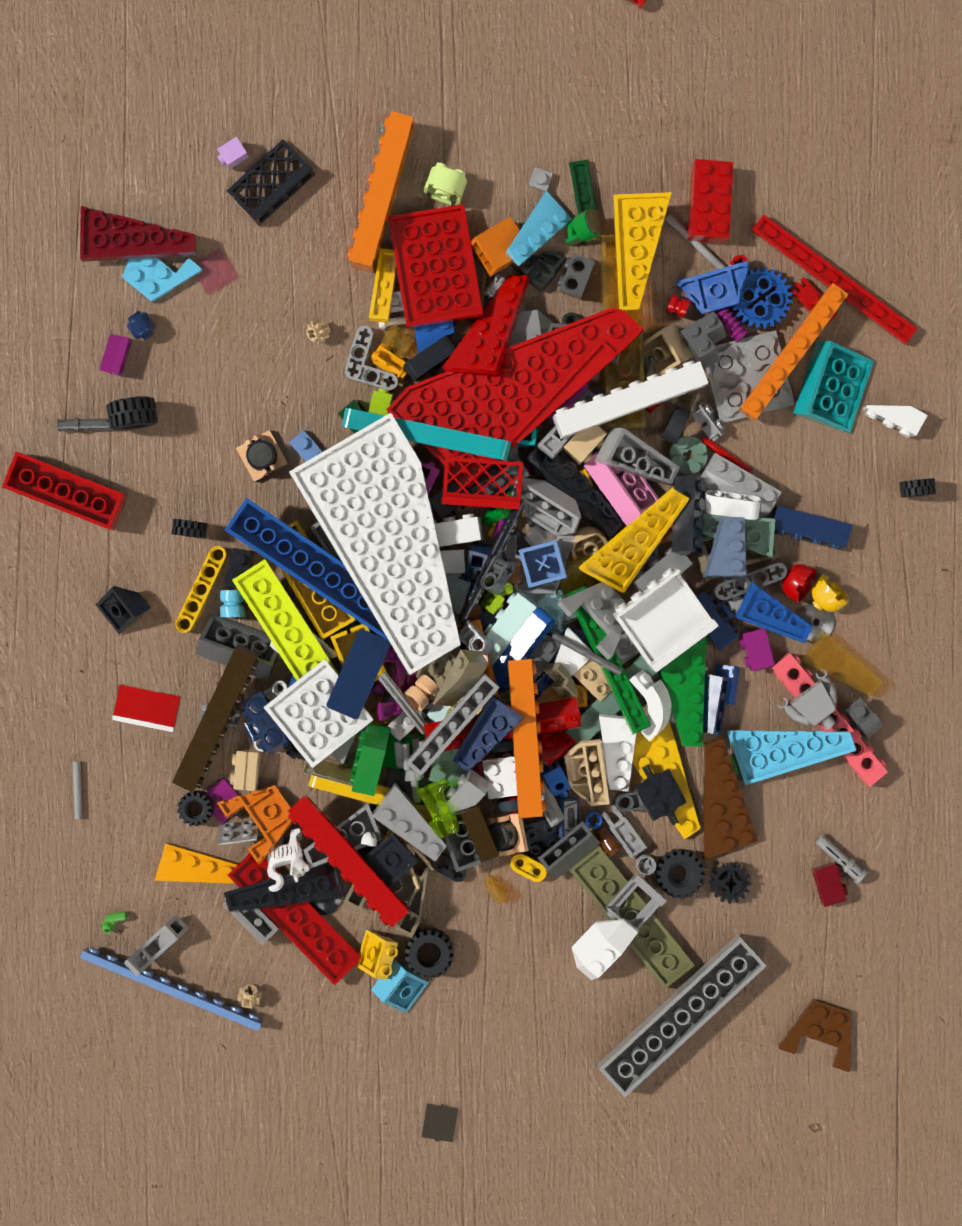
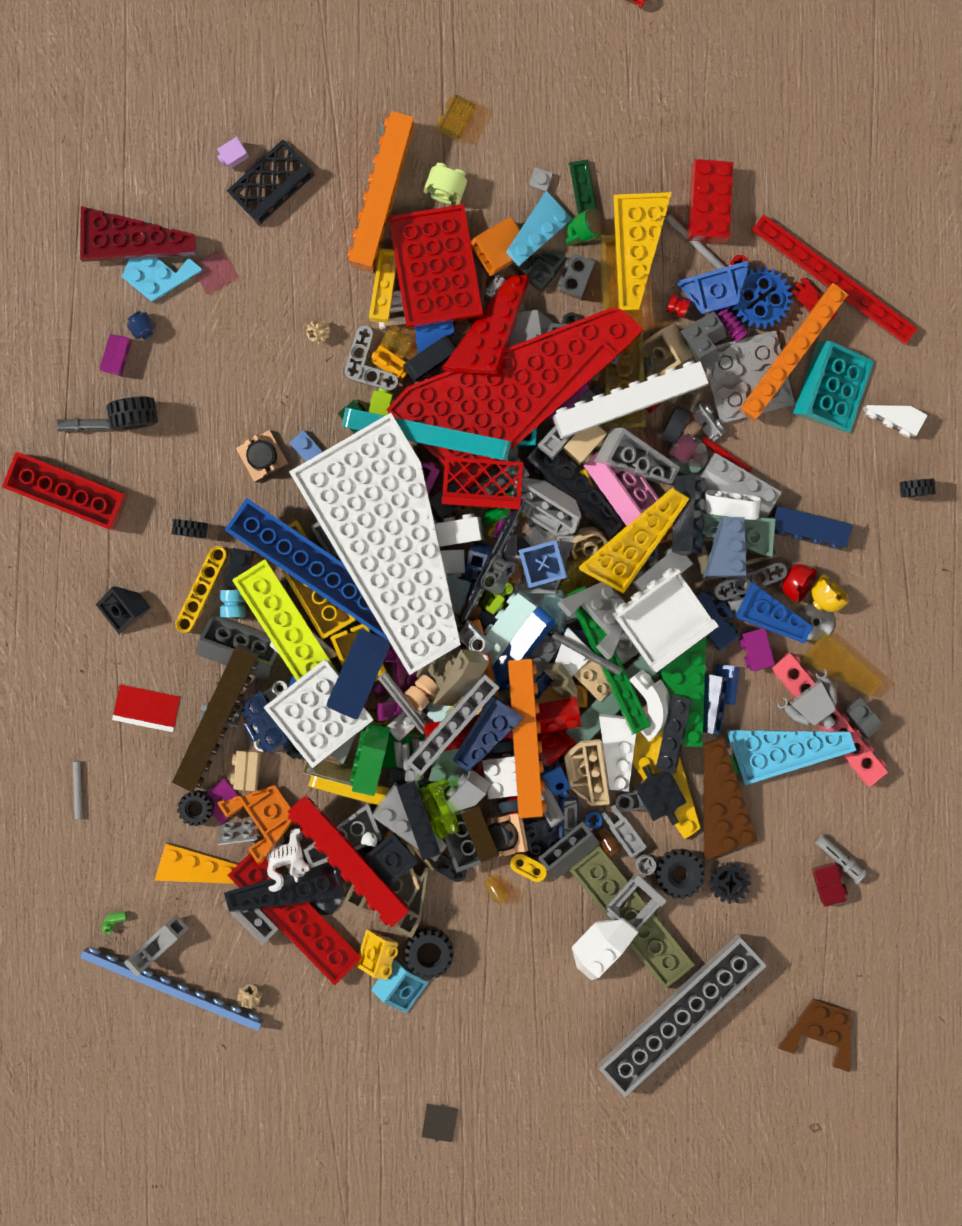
(418, 820): none -> black plate
(456, 117): none -> clear yellow brick
(674, 733): none -> black plate
(683, 448): none -> clear pink brick

